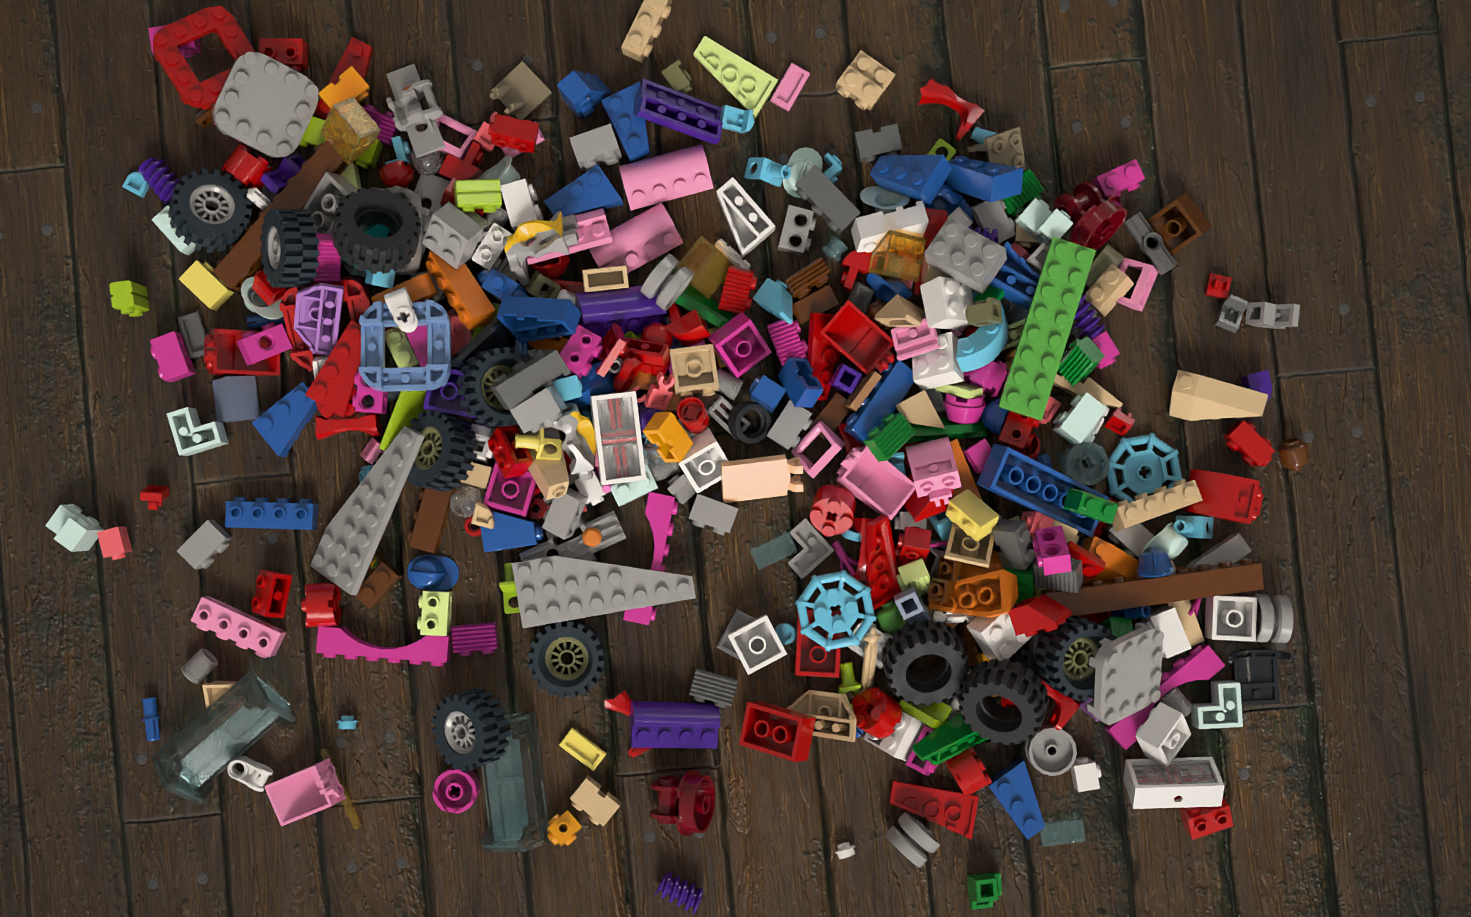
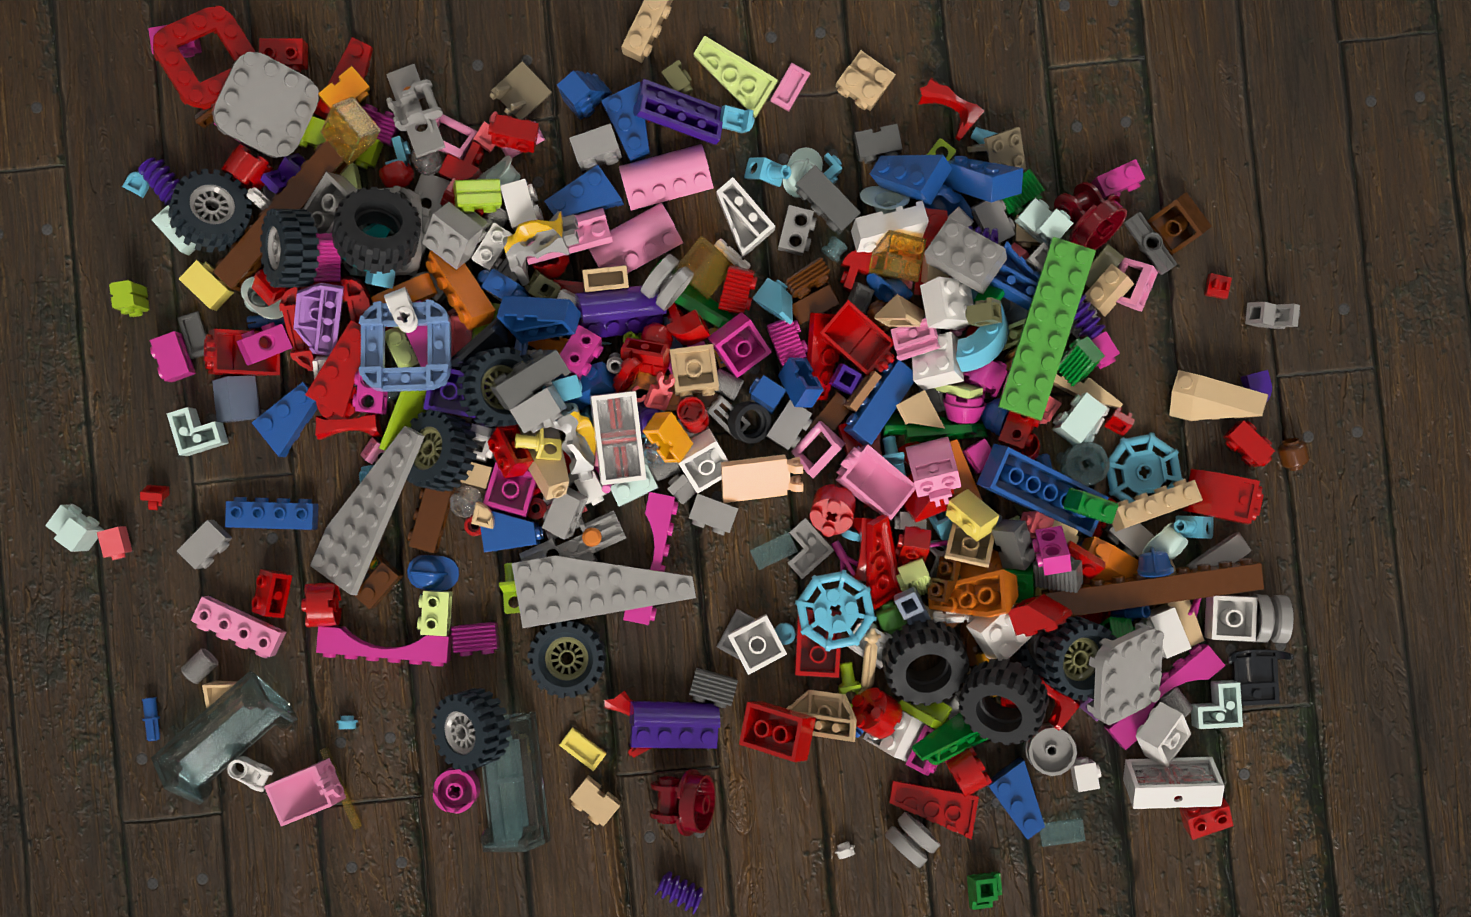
(566, 821): light orange brick -> none
(613, 345): red wing -> none
(889, 436): green brick -> none
(1231, 313): dark grey bracket -> none

